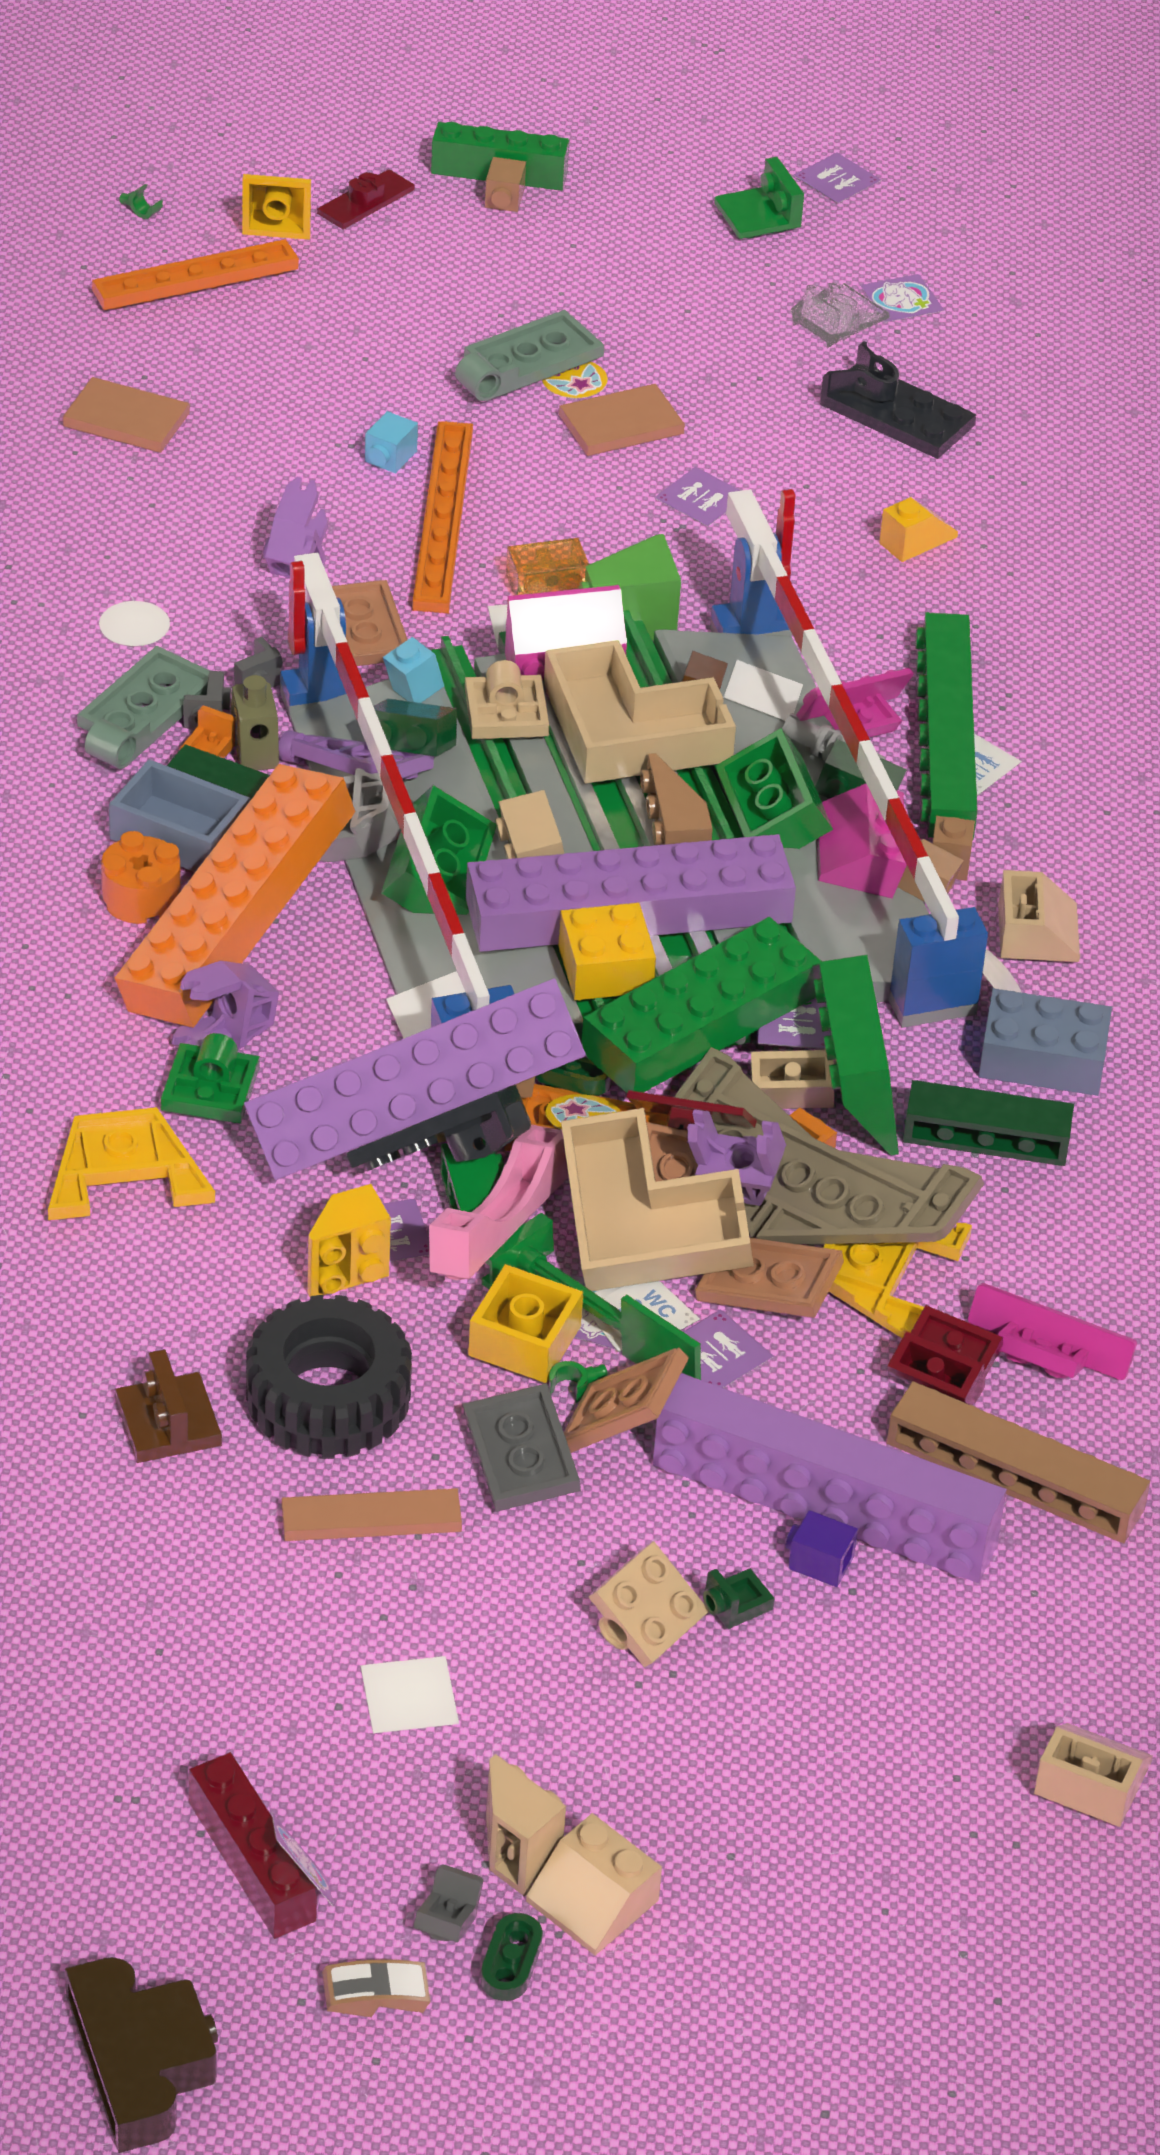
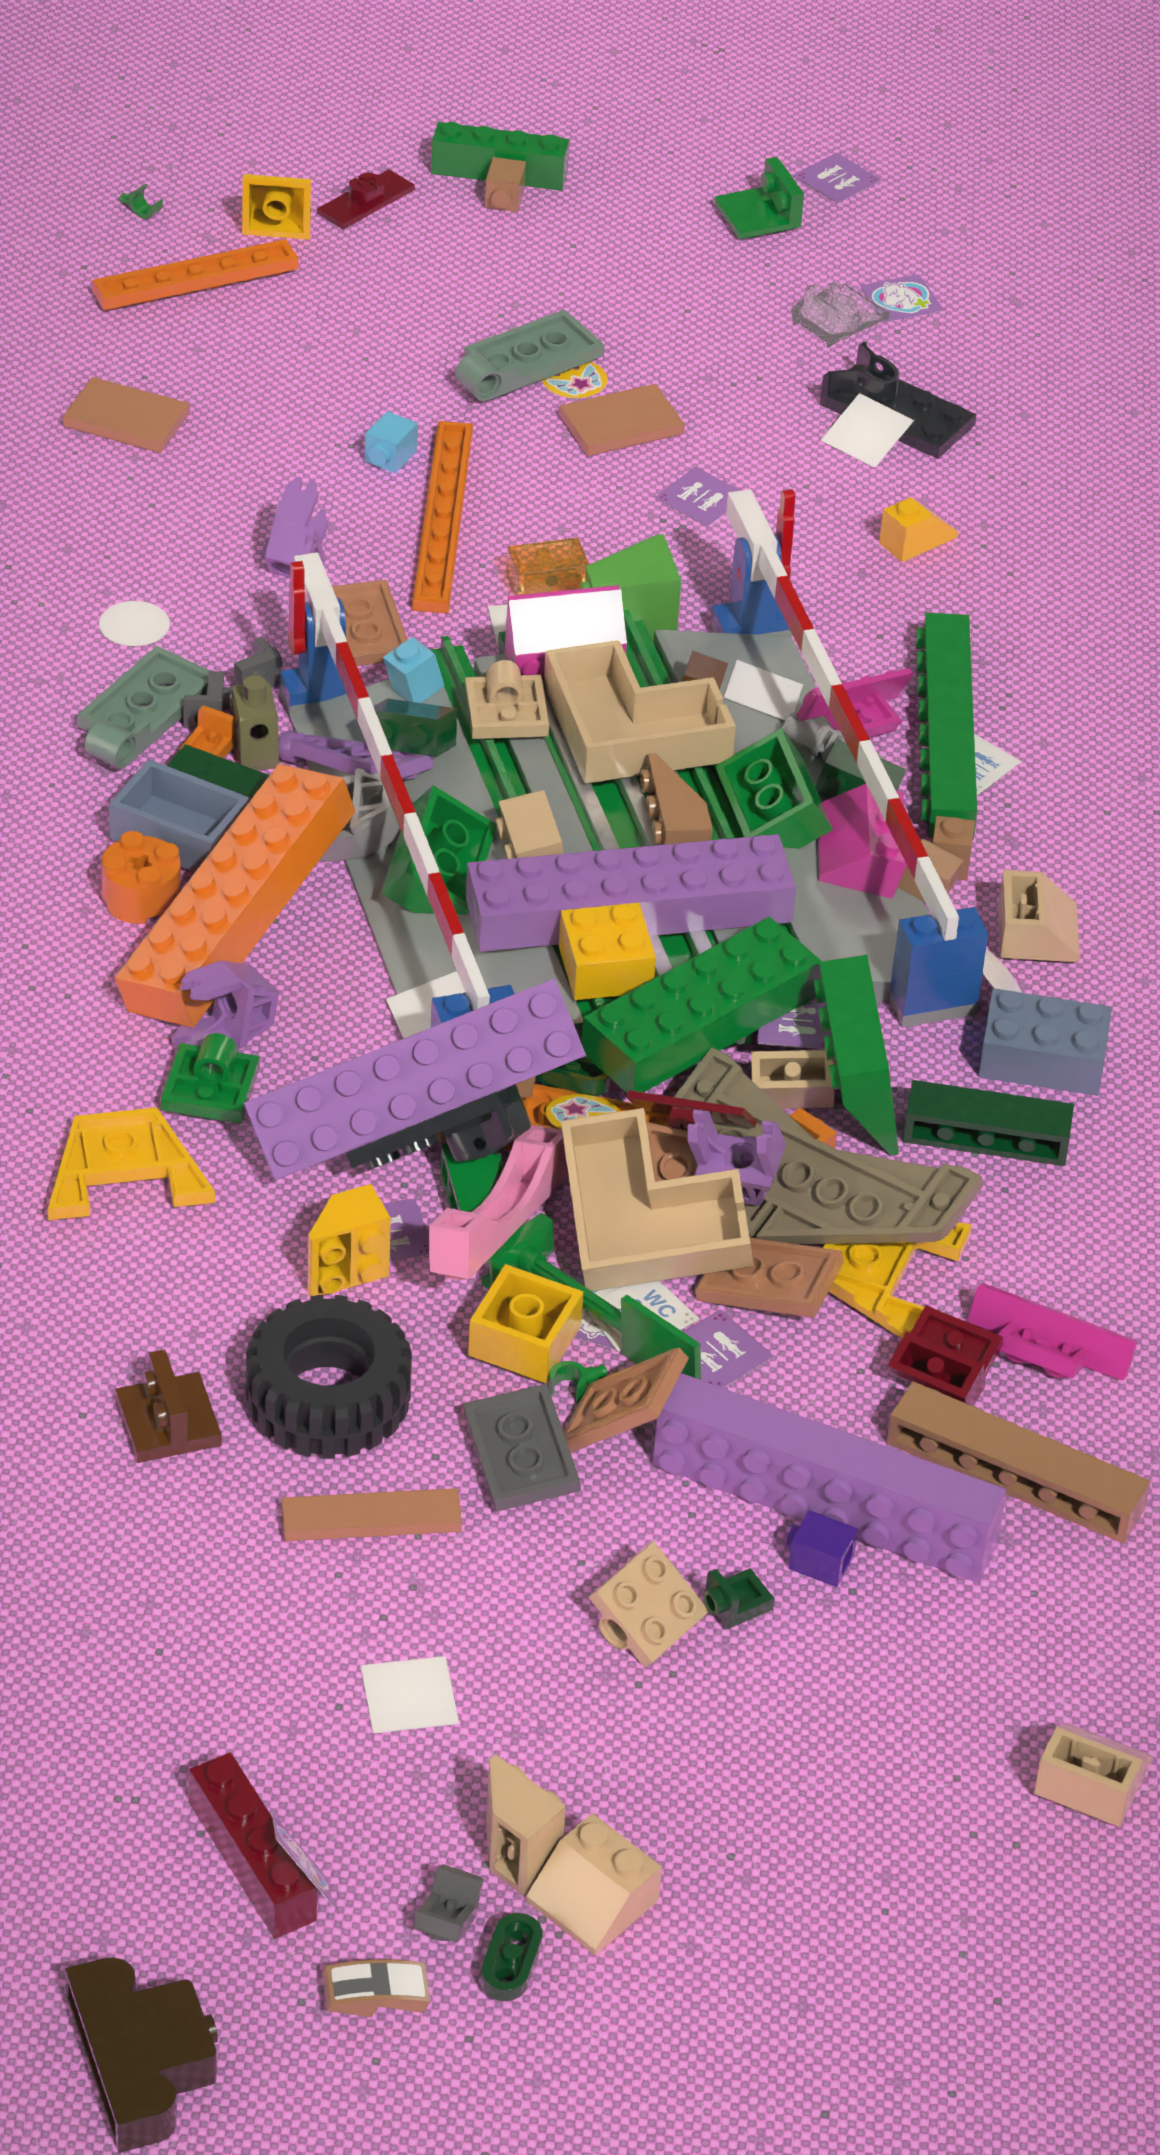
(867, 430): none -> white sticker

